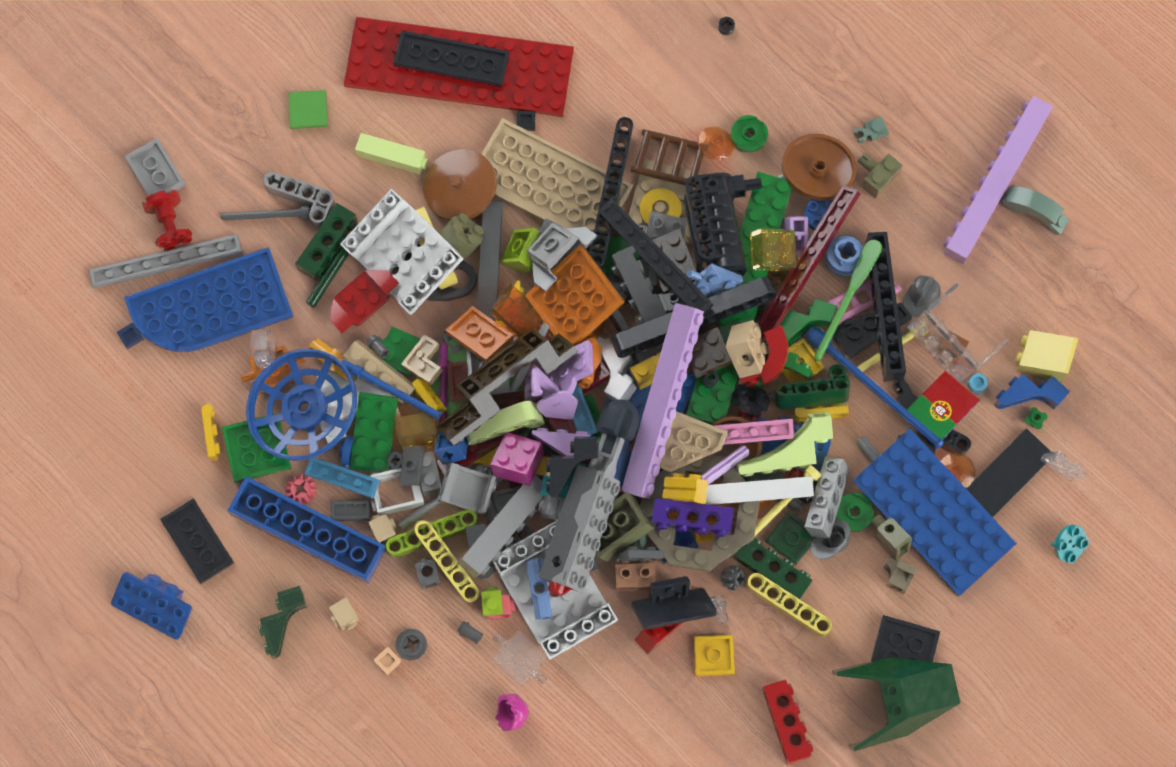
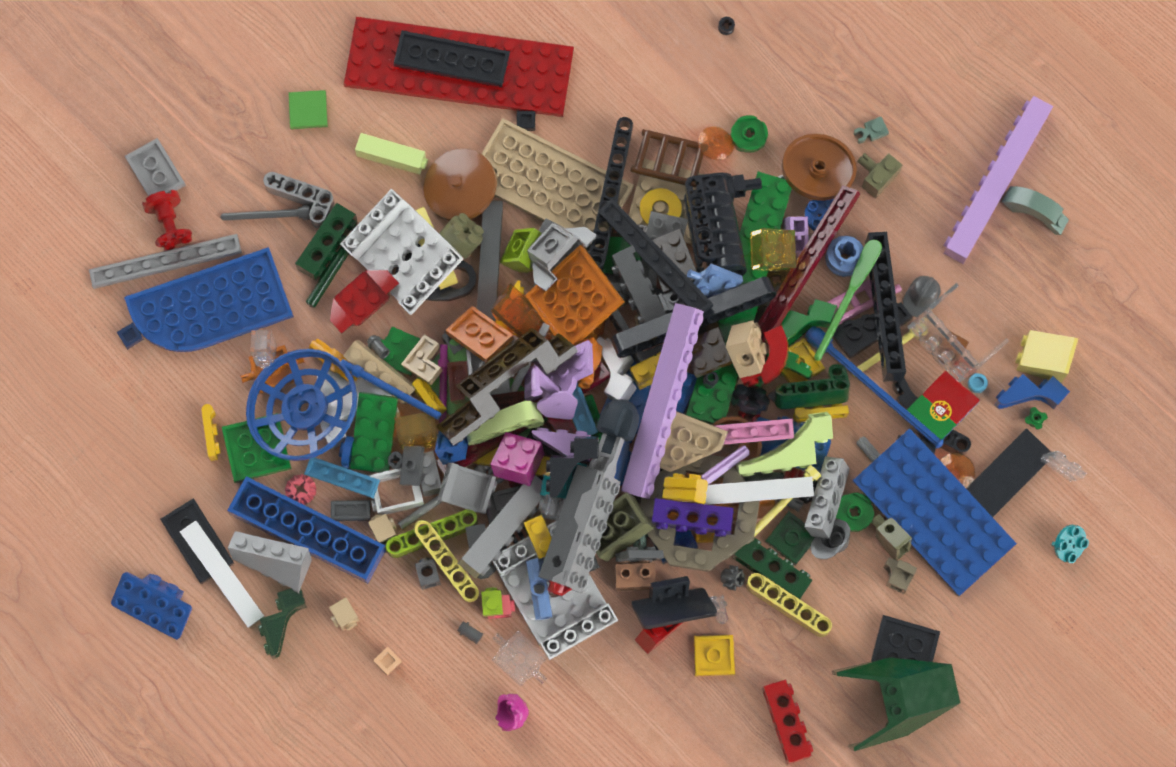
(222, 574): none -> white tile
(272, 558): none -> light grey wedge
(402, 642): dark grey gear -> none
(538, 535): none -> yellow plate

